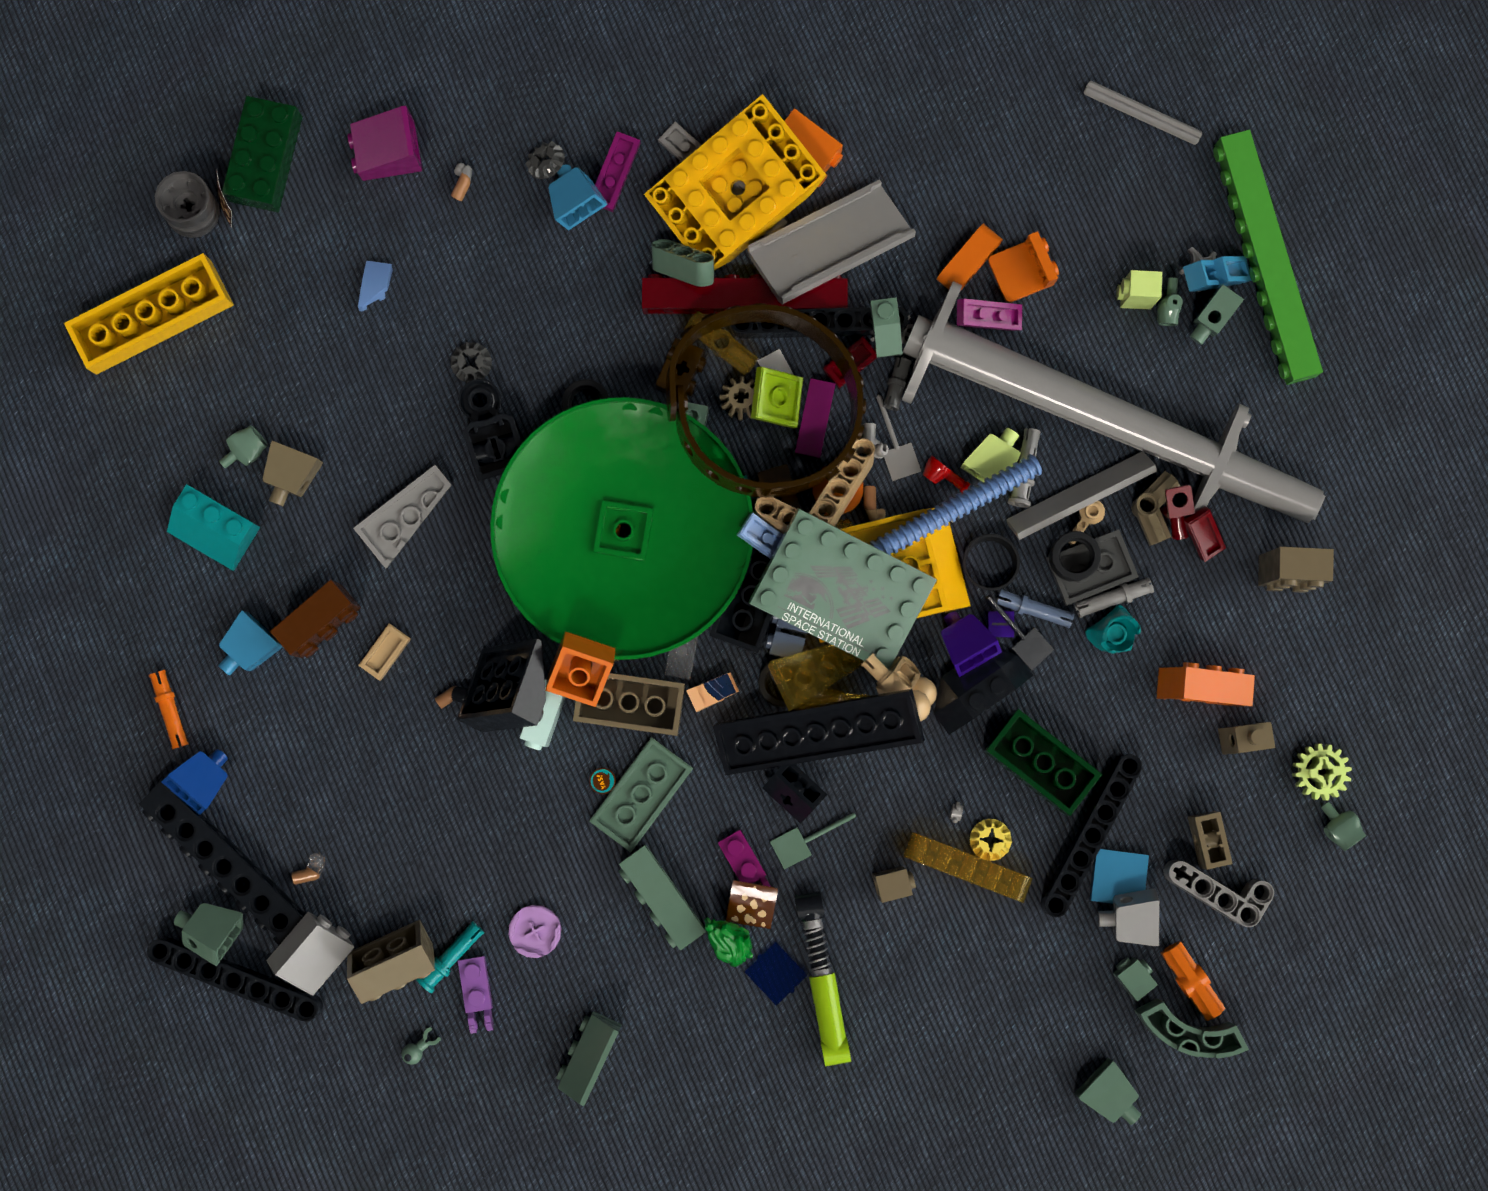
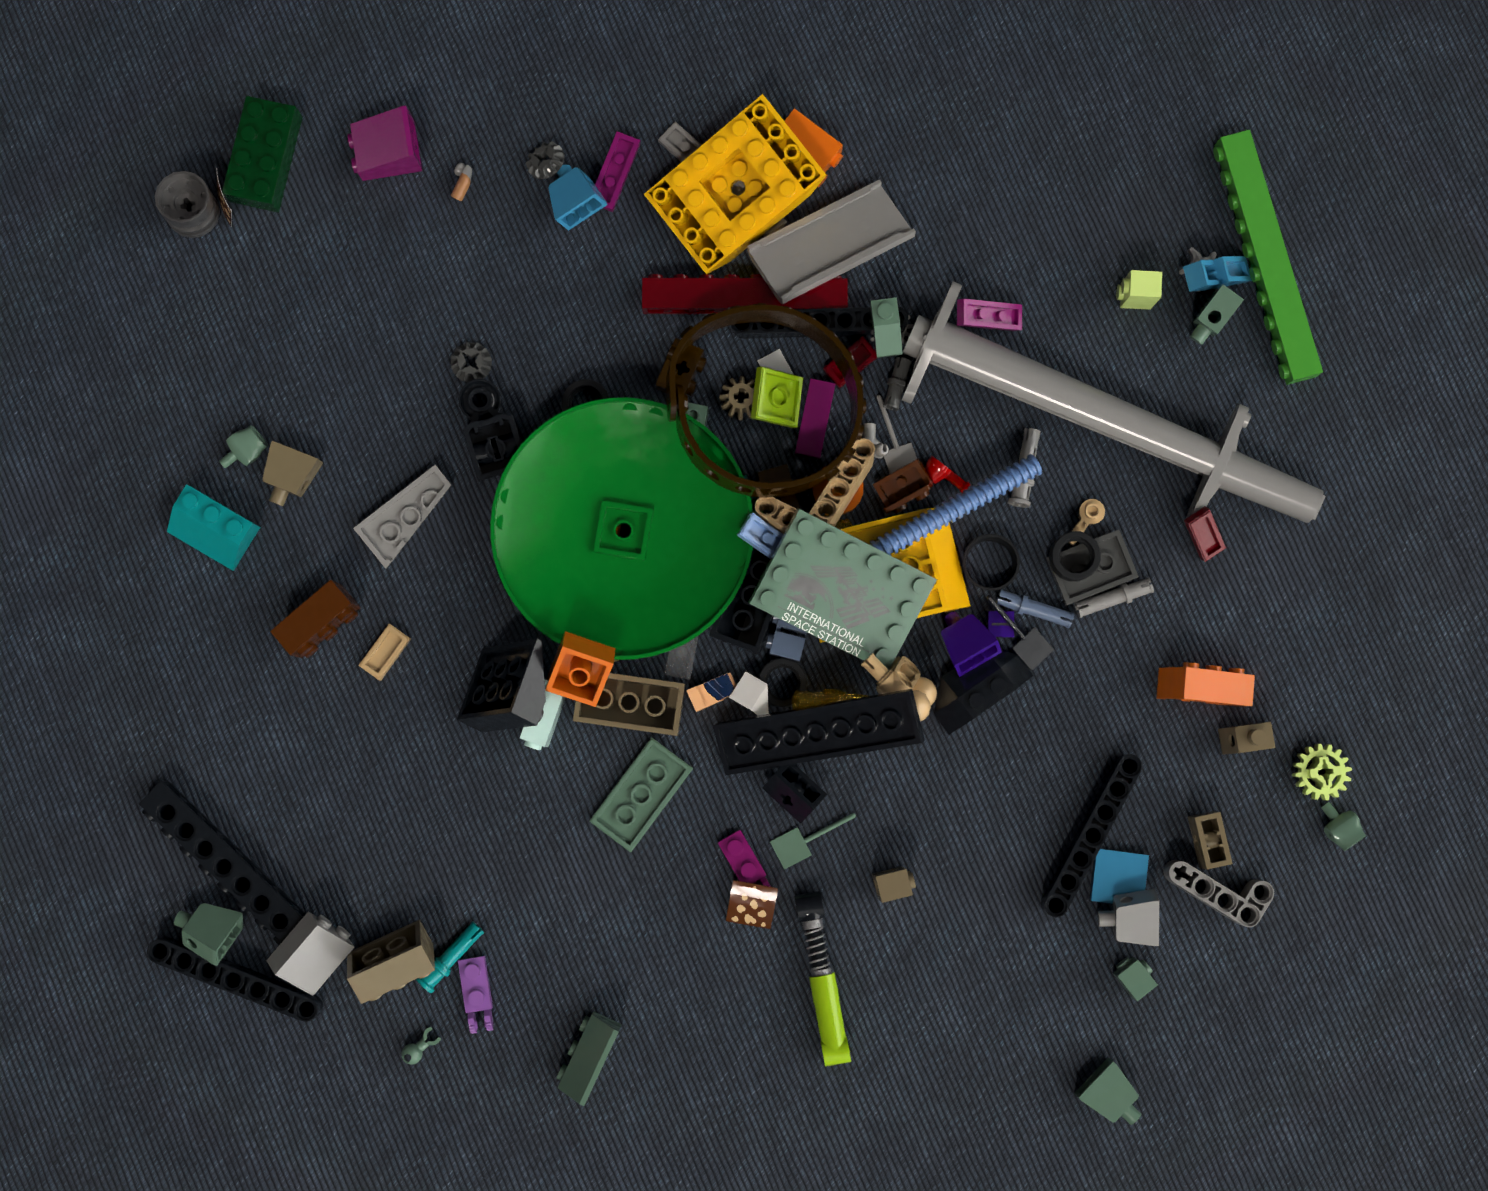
(148, 314): yellow brick -> none
(168, 709): orange pin -> none
(198, 779): blue torso -> none
(247, 644): dark azure torso -> none
(313, 870): arm -> none
(374, 283): medium blue slope -> none
(452, 694): arm -> none
(534, 931): lavender tile -> none
(602, 781): reddish brown tile -> none
(662, 897): sand green brick -> none
(683, 262): sand green beam -> none
(729, 941): green hair -> none
(733, 354): clear yellow piece -> none
(751, 694): none -> white sticker
(776, 973): clear blue piece -> none
(811, 672): clear yellow wing -> none
(870, 504): medium nougat arm -> none
(904, 485): none -> reddish brown bracket
(956, 812): light grey piece -> none
(968, 867): clear yellow beam -> none
(970, 257): orange beam -> none
(983, 830): light yellow gear -> none
(992, 455): yellowish green torso -> none
(1024, 268): orange bracket -> none
(1042, 762): dark green brick -> none
(1081, 495): light grey tile -> none
(1114, 632): teal hair -> none
(1143, 112): light grey axle -> none
(1153, 521): dark tan piece -> none
(1170, 305): sand green piece -> none
(1178, 512): dark red bracket -> none
(1193, 981): orange piece -> none
(1196, 1041): sand green brick -> none
(1295, 568): dark tan brick -> none

